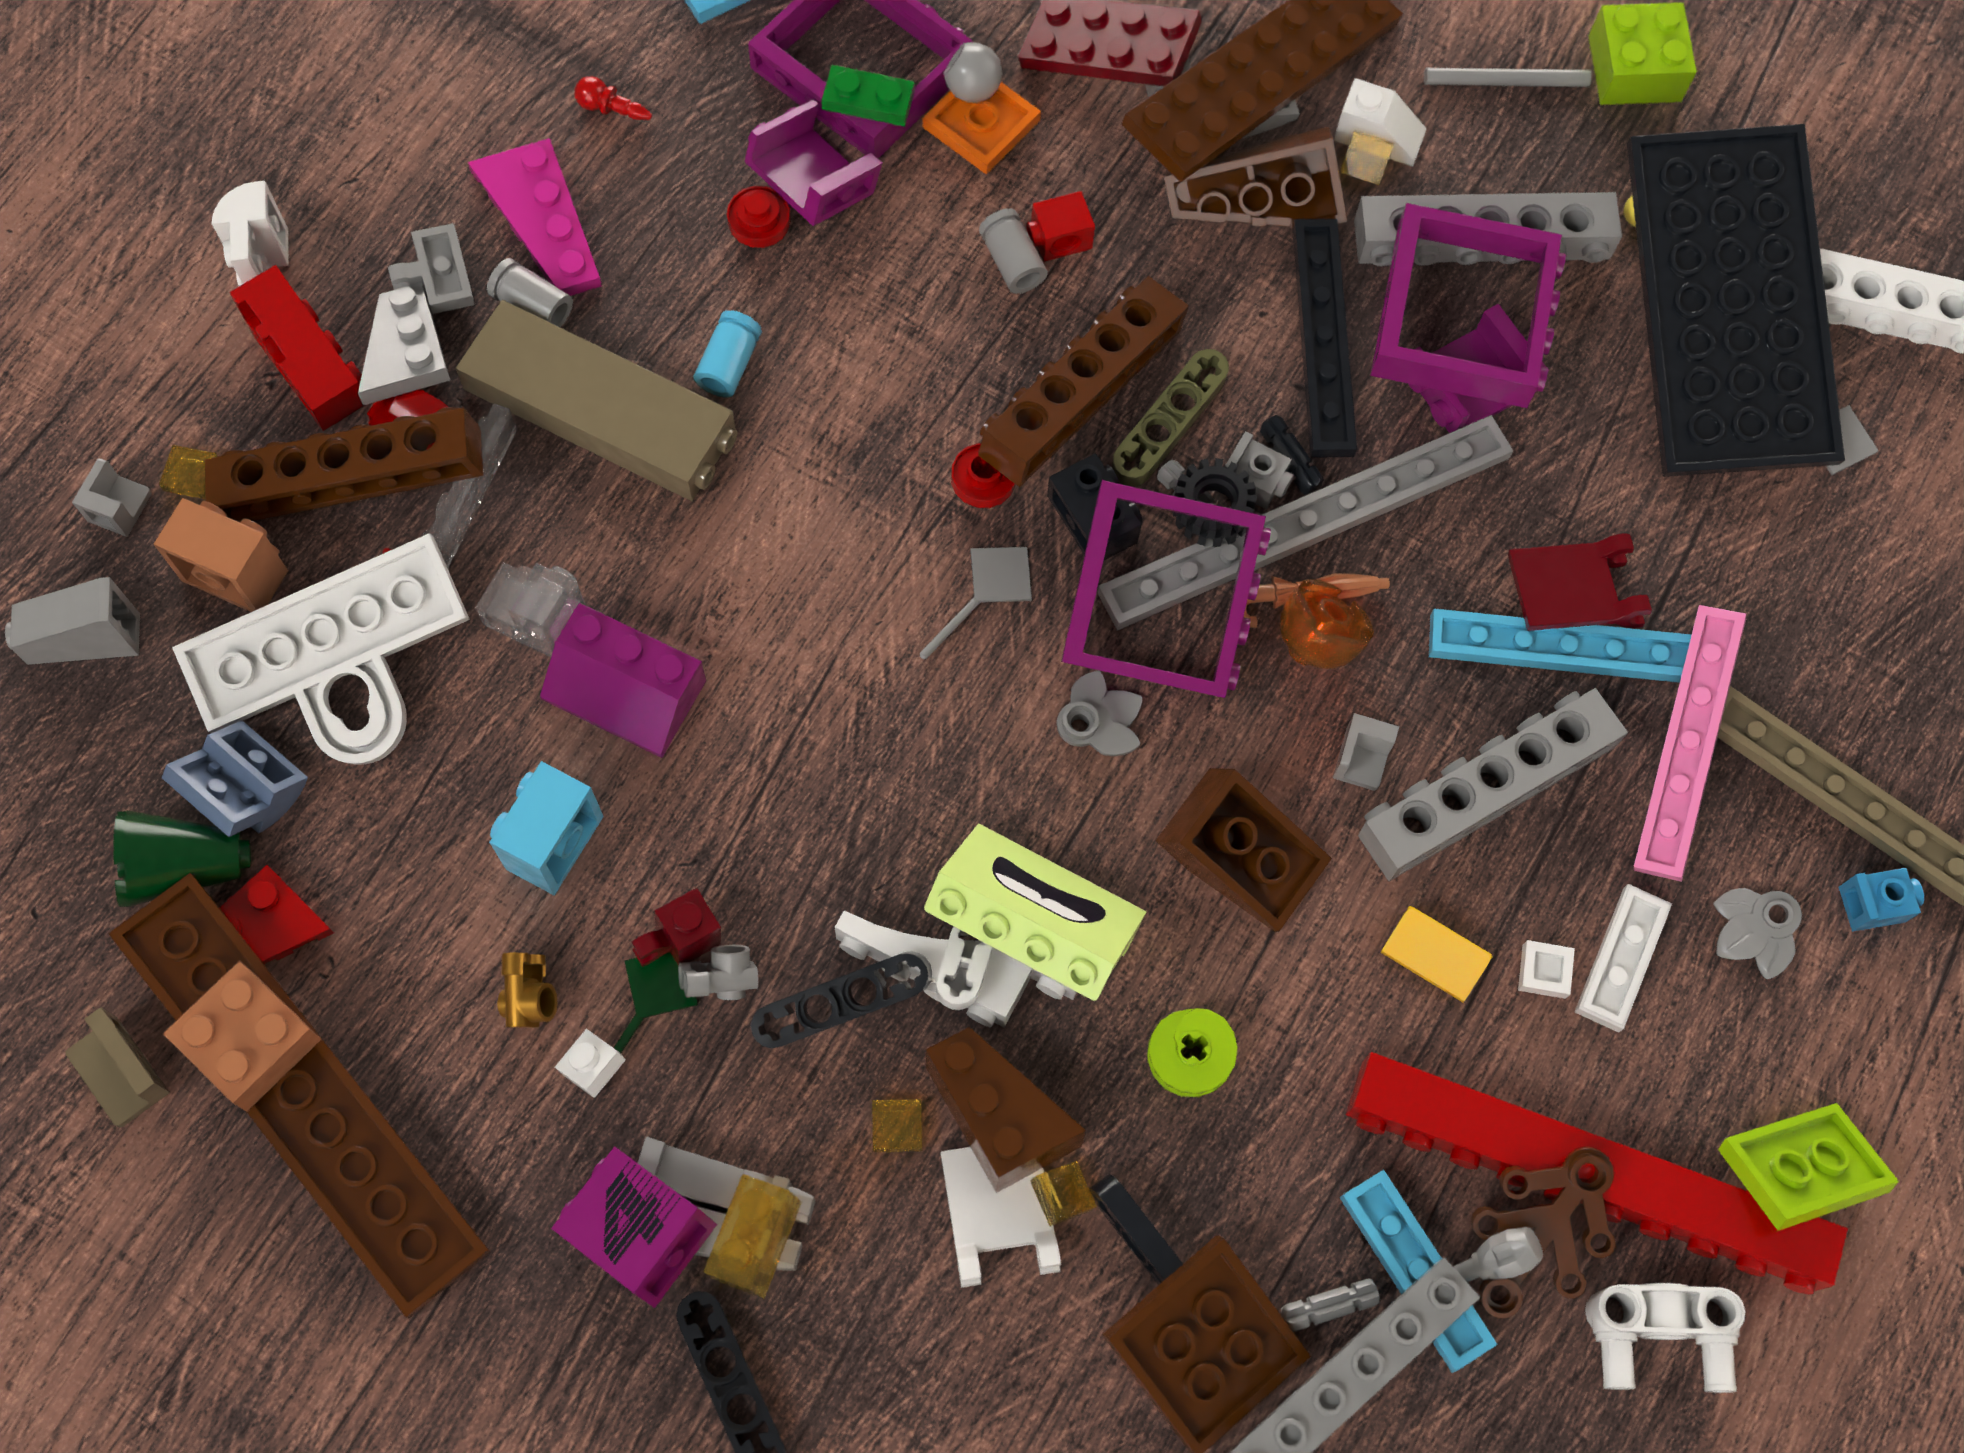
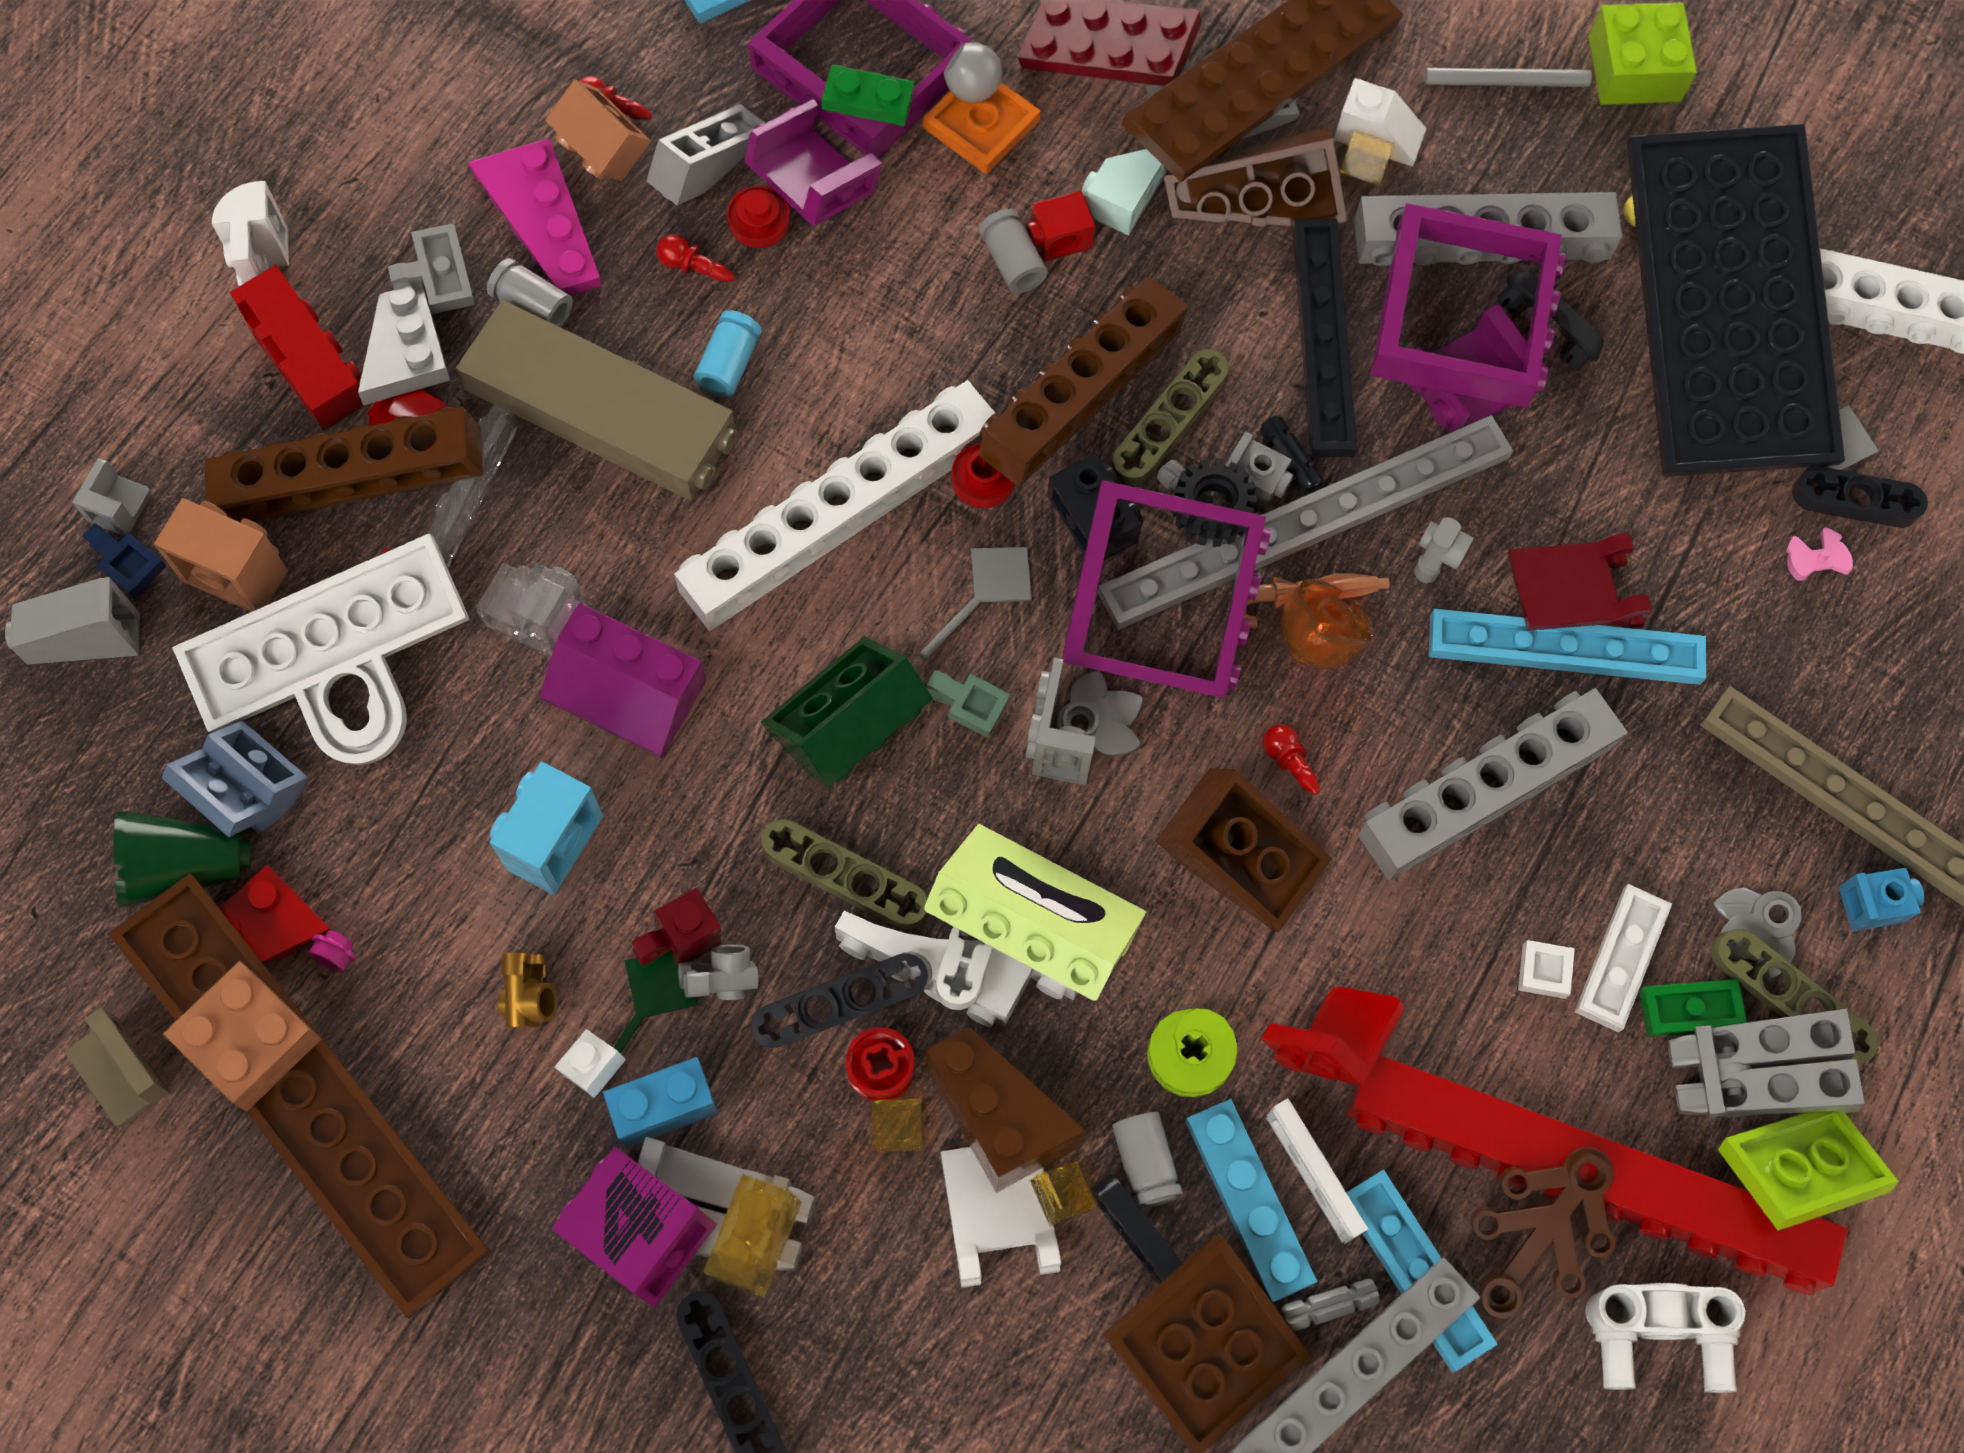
(126, 561): none -> dark blue plate
(185, 471): clear yellow tile -> none
(332, 951): none -> dark pink plate
(597, 131): none -> nougat brick
(660, 1102): none -> dark azure brick
(676, 252): none -> red bar
(701, 154): none -> light grey slope
(831, 525): none -> white brick
(841, 880): none -> olive beam
(848, 710): none -> dark green slope
(880, 1064): none -> red wheel
(973, 704): none -> sand green plate
(1060, 752): none -> light grey bracket
(1123, 189): none -> light aqua slope
(1147, 1159): none -> light grey piece
(1250, 1201): none -> medium azure plate
(1283, 745): none -> red bar
(1316, 1171): none -> white tile
(1342, 1037): none -> red bracket
(1365, 751): light grey panel -> none
(1436, 953): yellow slope -> none
(1444, 545): none -> light grey plate
(1503, 1256): light grey piece -> none
(1584, 340): none -> black piece
(1682, 1007): none -> green plate
(1690, 743): bright pink plate -> none
(1735, 1089): none -> light grey hips
(1797, 988): none -> olive beam
(1833, 555): none -> bright pink piece
(1878, 489): none -> black beam

